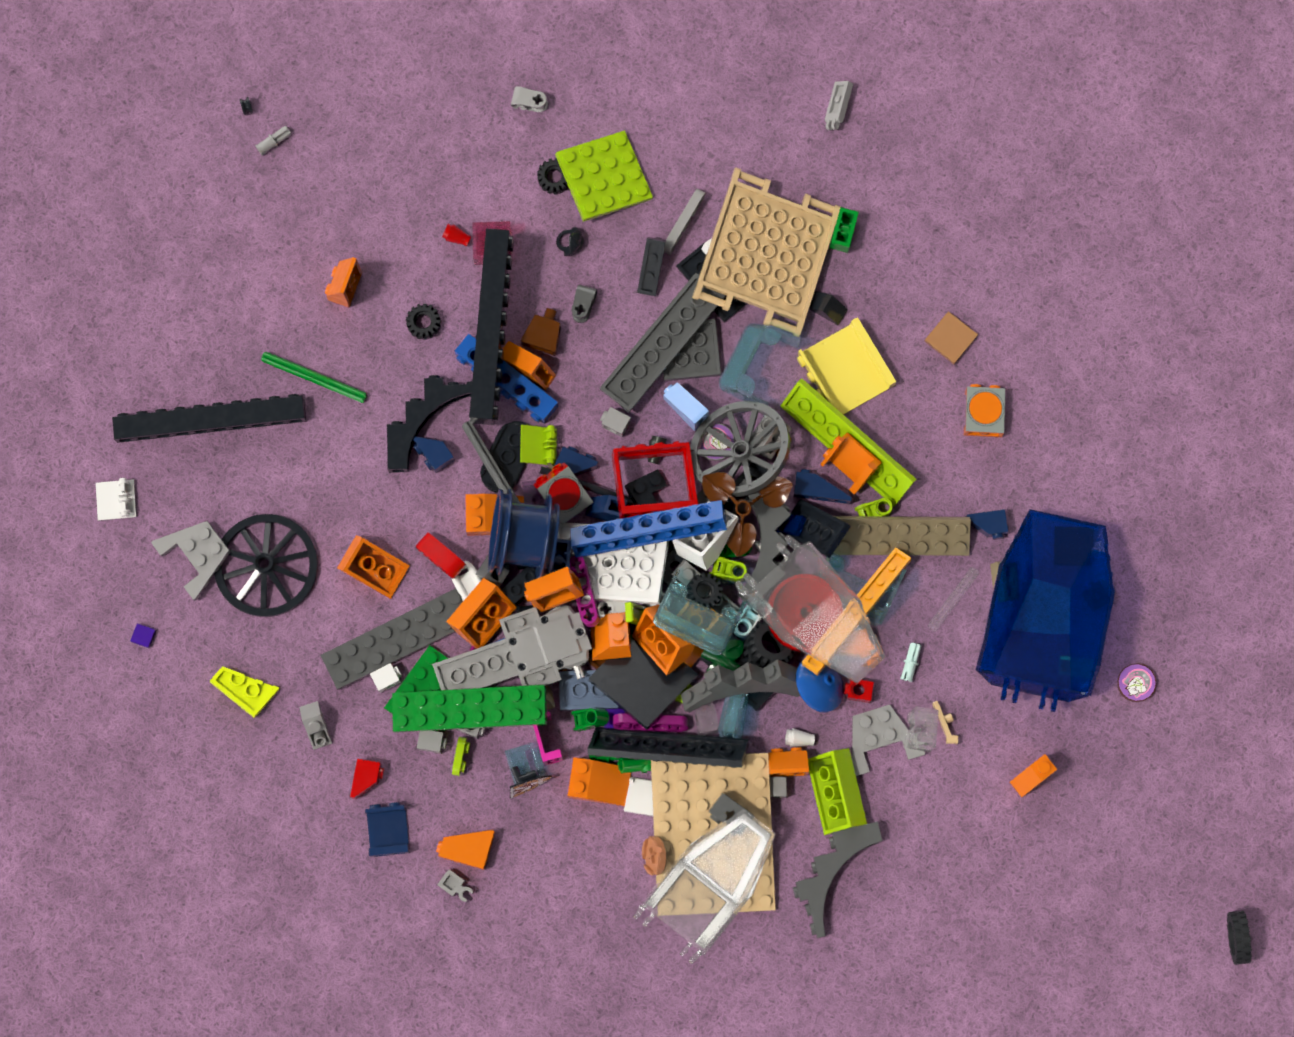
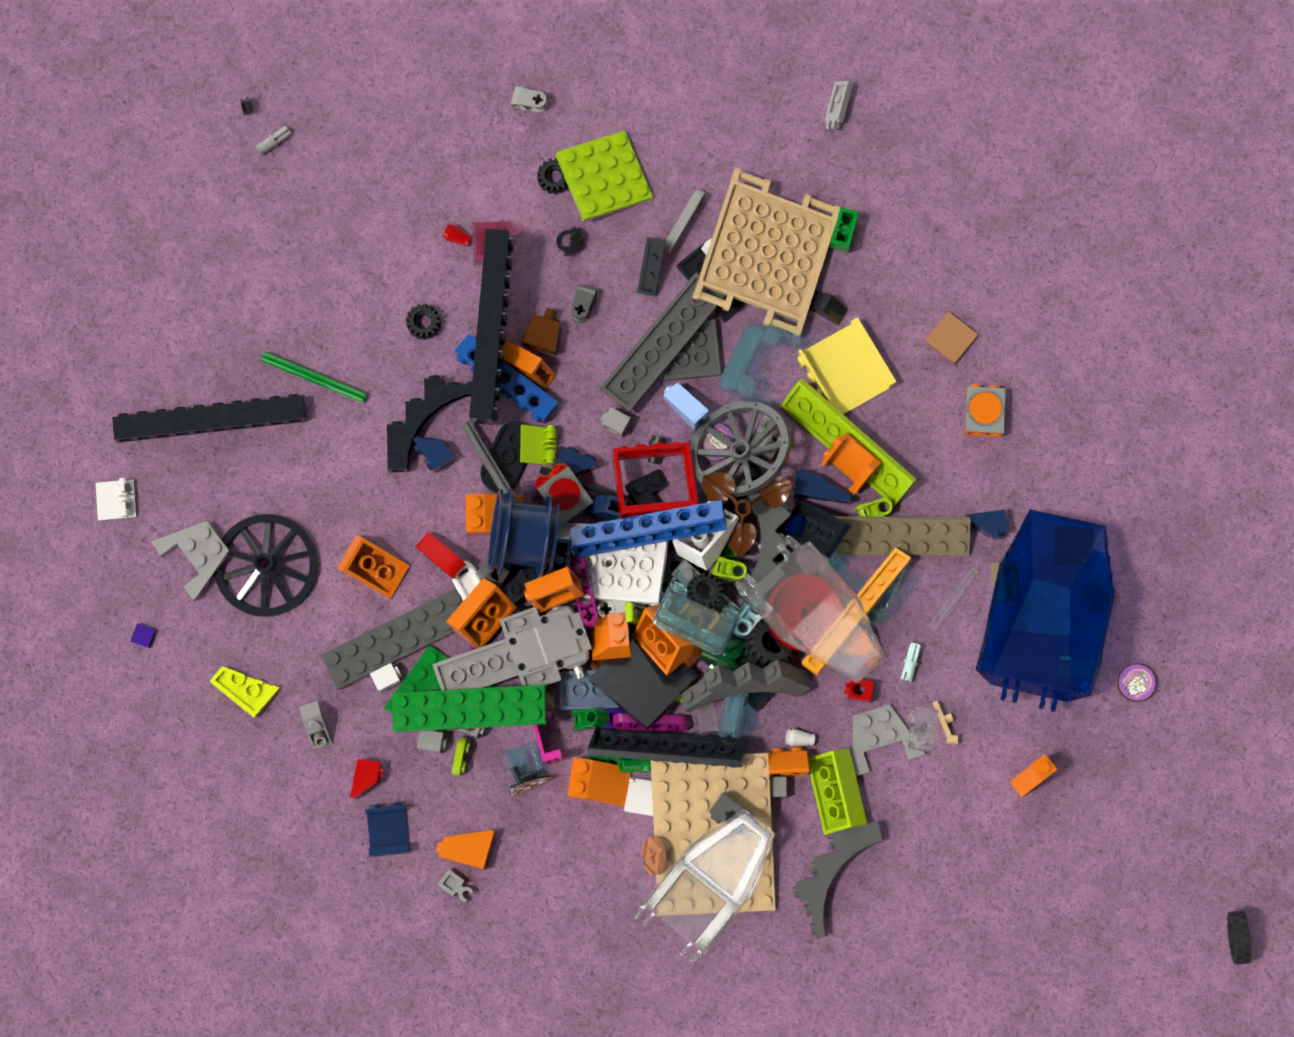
(344, 282): orange slope -> none
(821, 691): blue dish -> none

